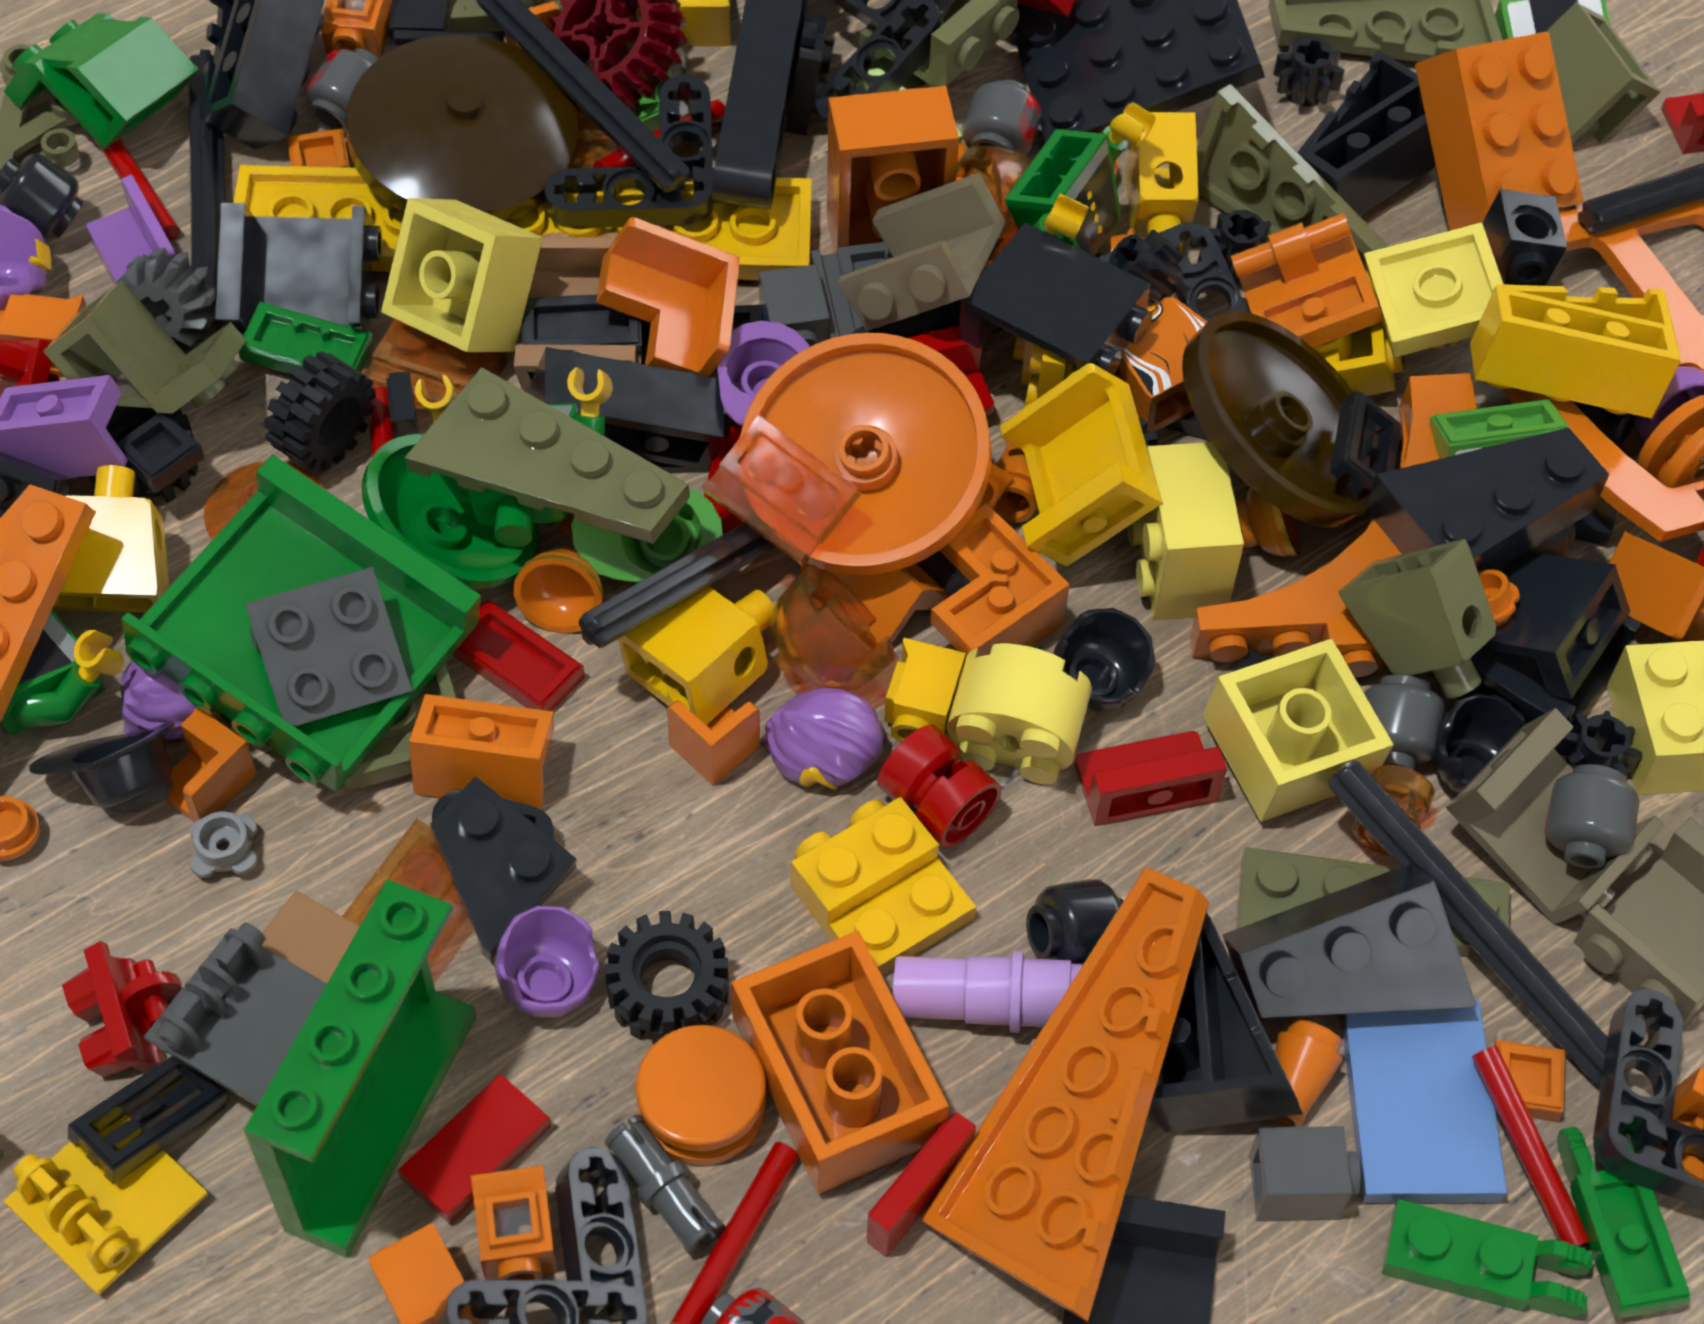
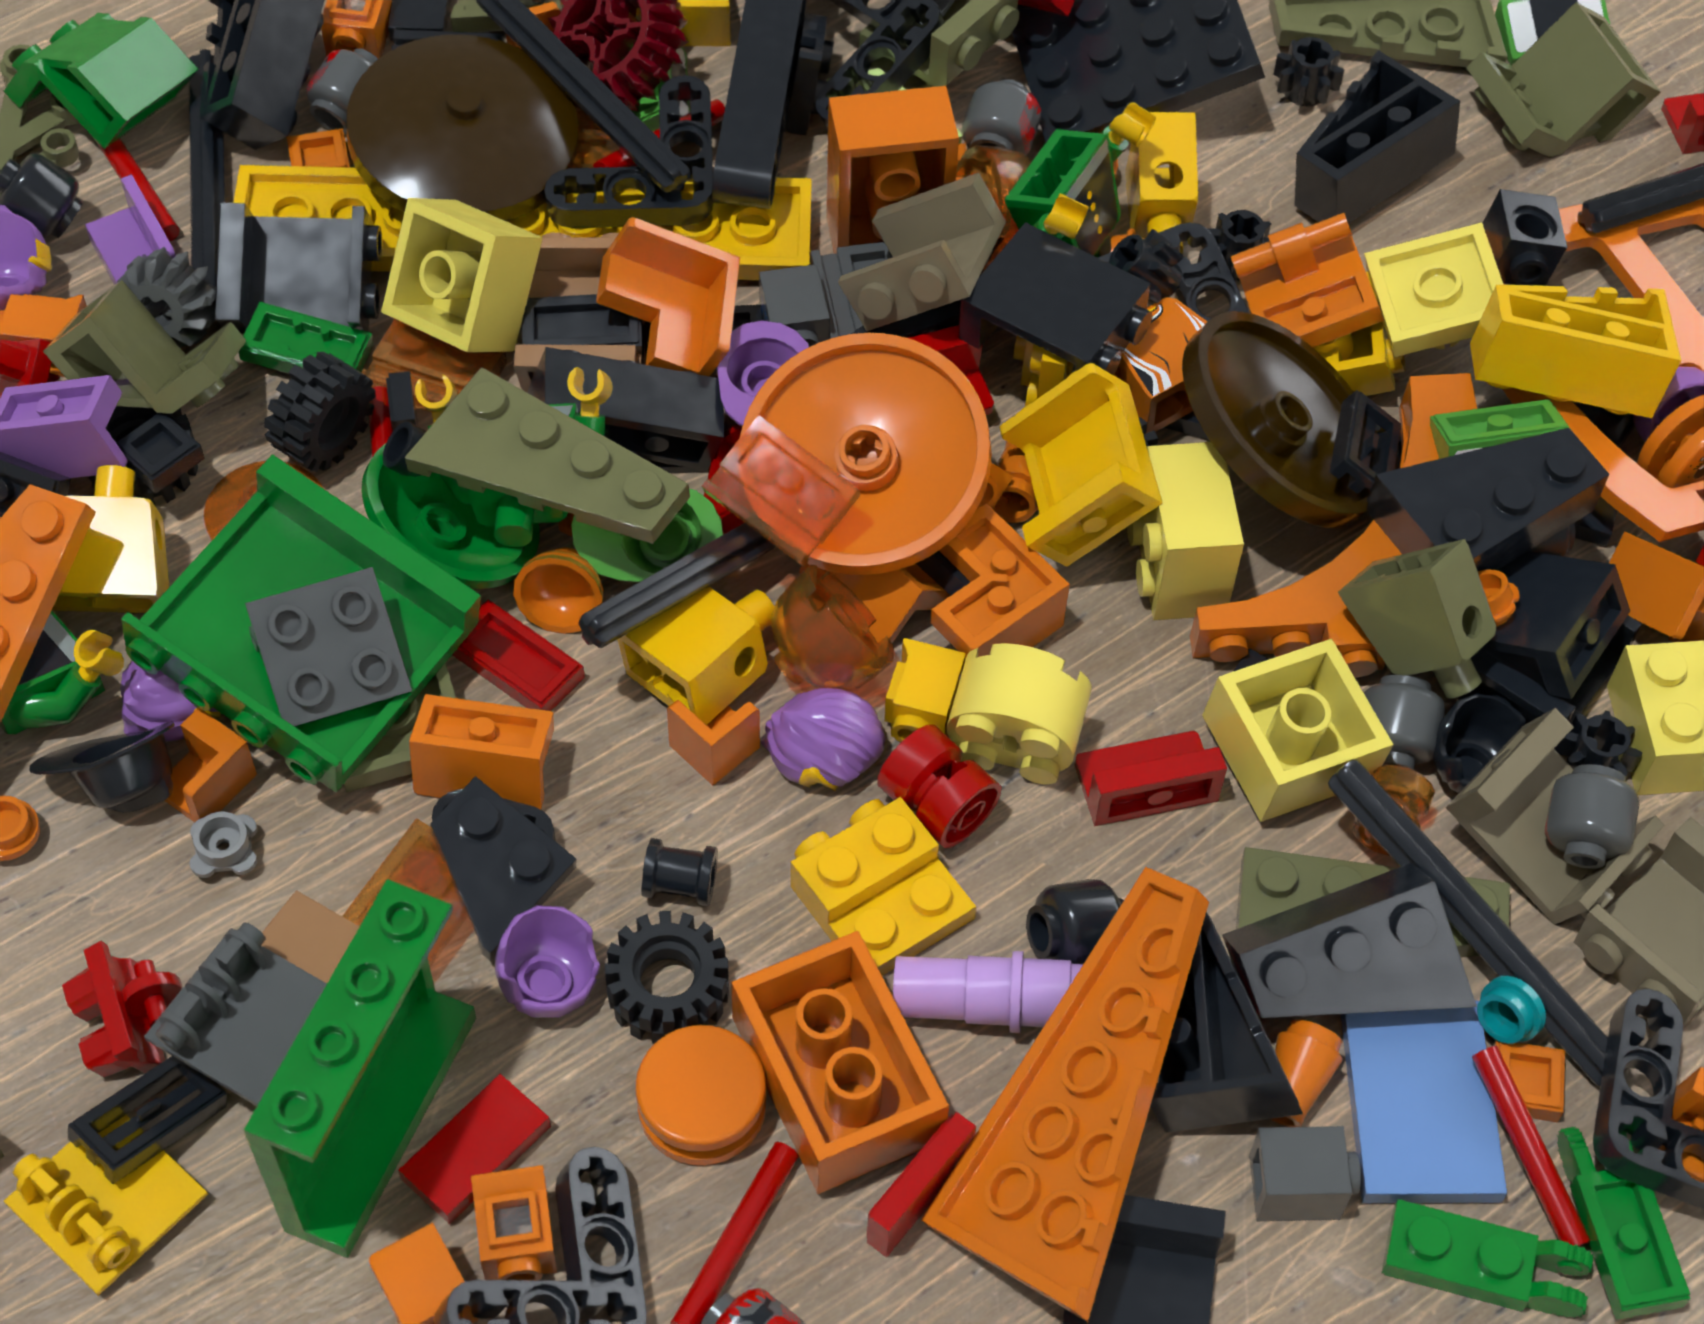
(399, 445): none -> black hinge
(664, 1184): dark grey pin -> none
(679, 872): none -> black bush
(1109, 651): black hair -> none
(1255, 169): olive wing -> none
(1267, 526): orange piece -> none
(1497, 125): orange brick -> none
(1510, 1010): none -> teal plate

